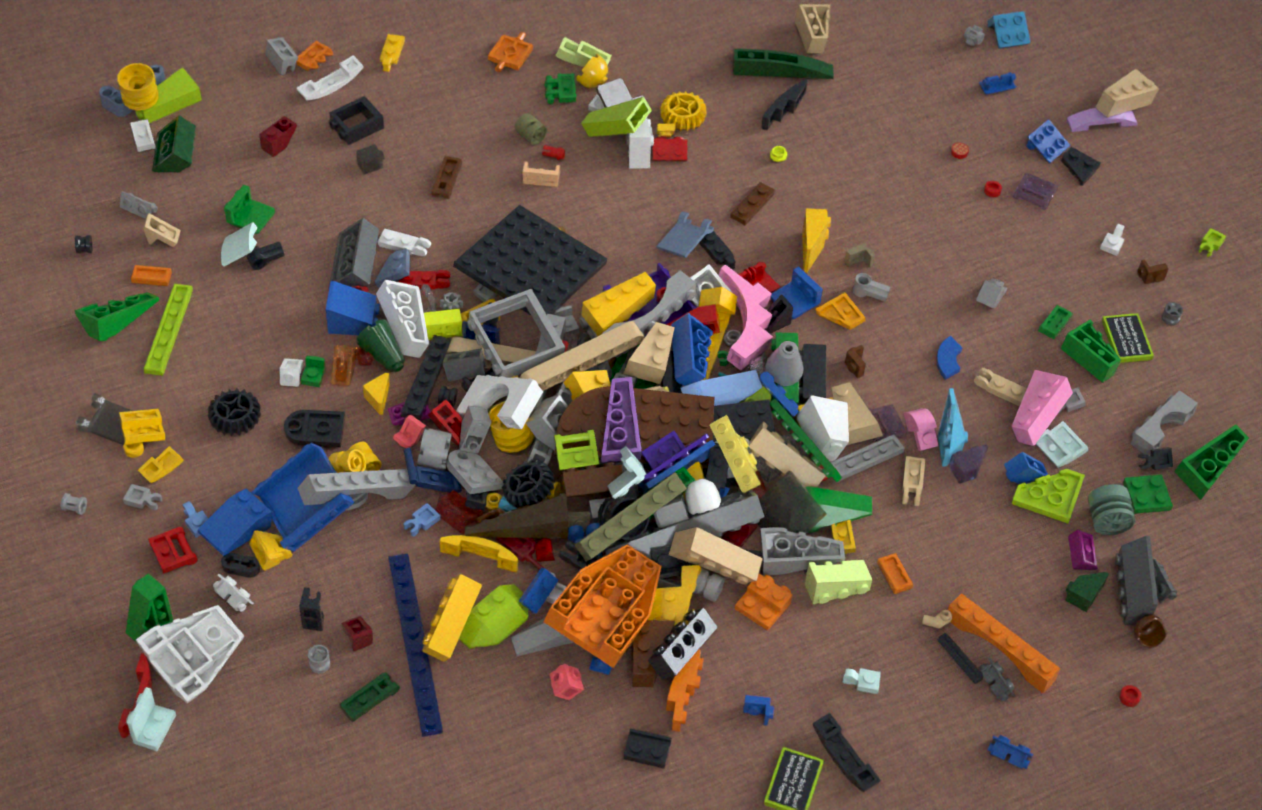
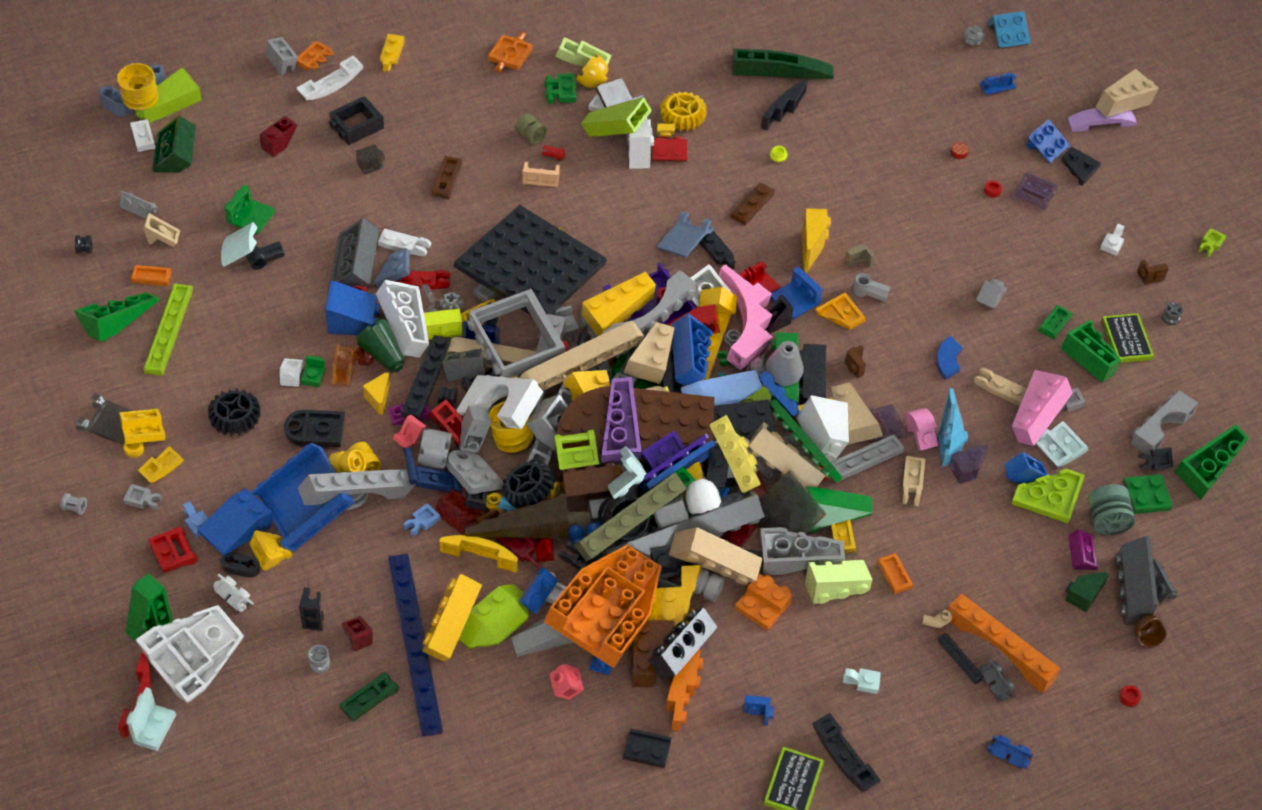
(813, 26): tan wedge -> none

